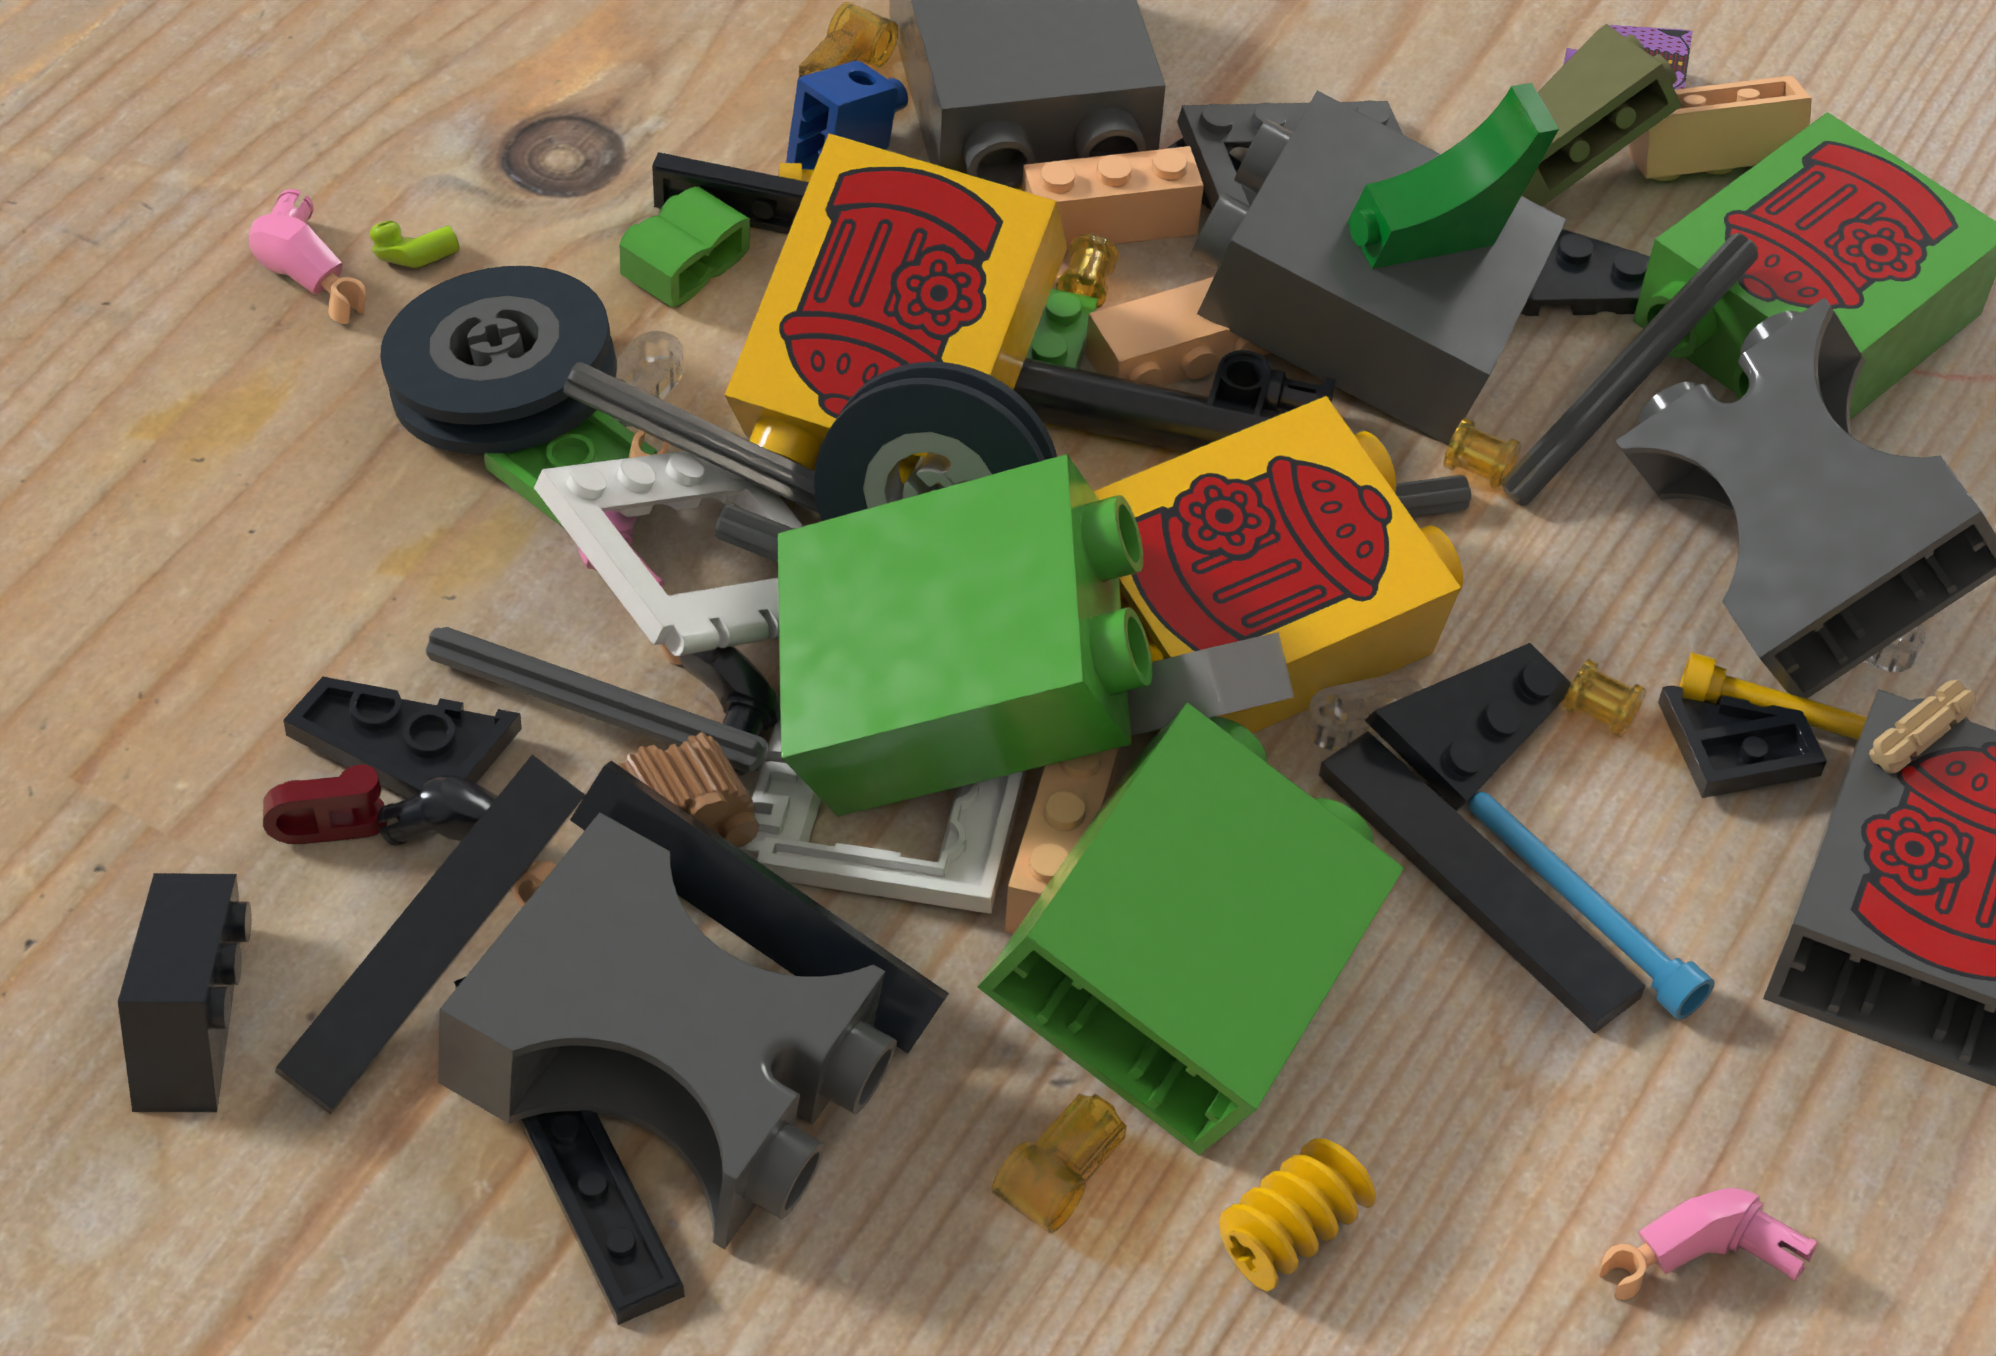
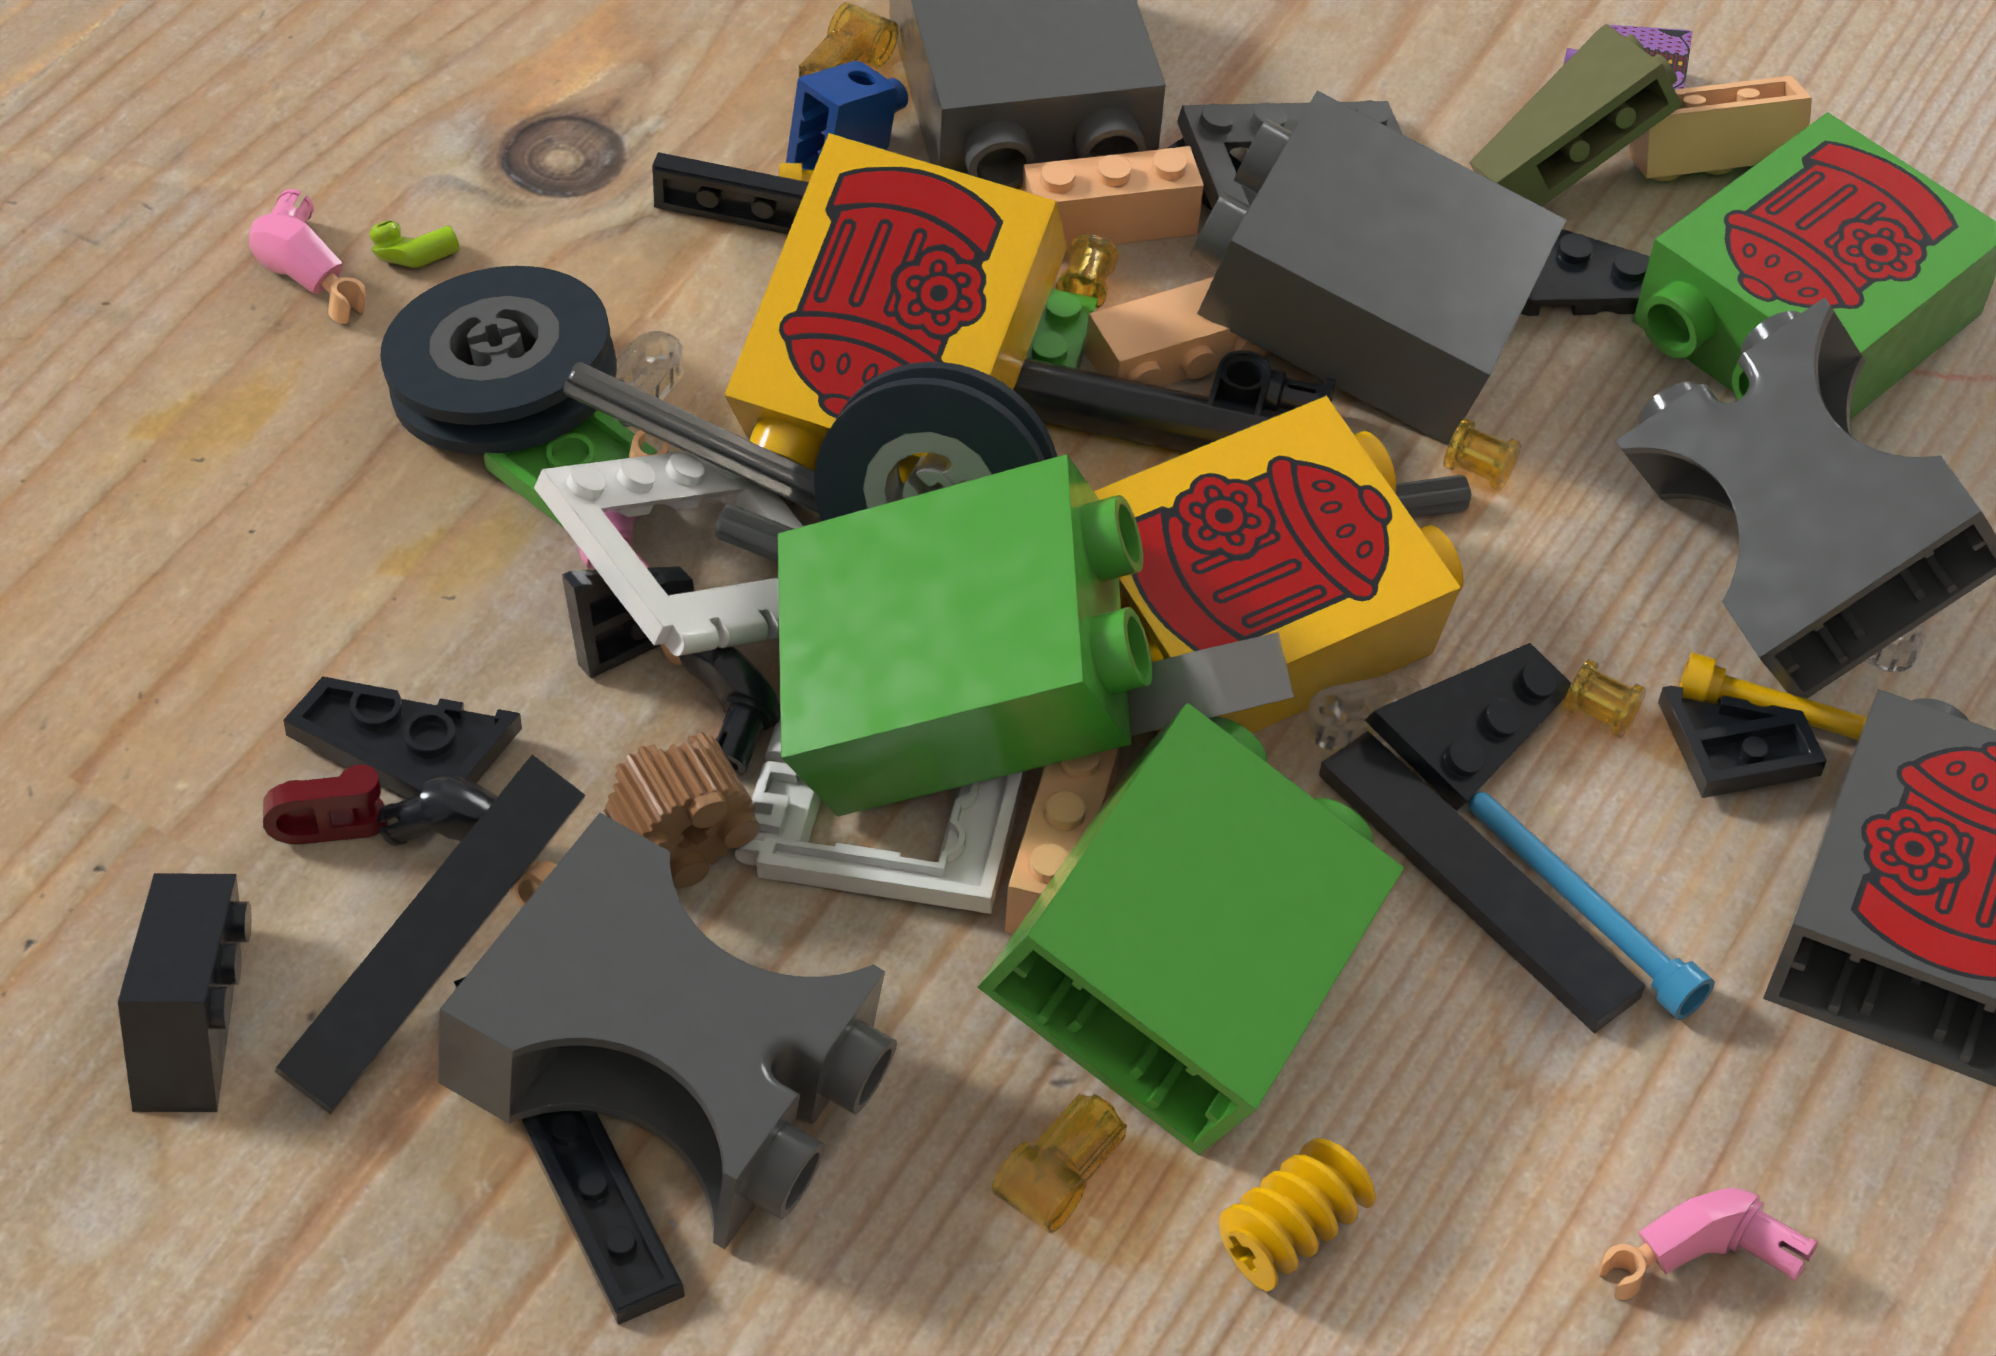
(590, 696): dark grey axle -> none
(601, 624): none -> black wing
(684, 246): bright green brick -> none
(760, 903): black tile -> none
(1462, 194): green arch -> none
(1630, 369): dark grey axle -> none
(1922, 726): tan axle -> none

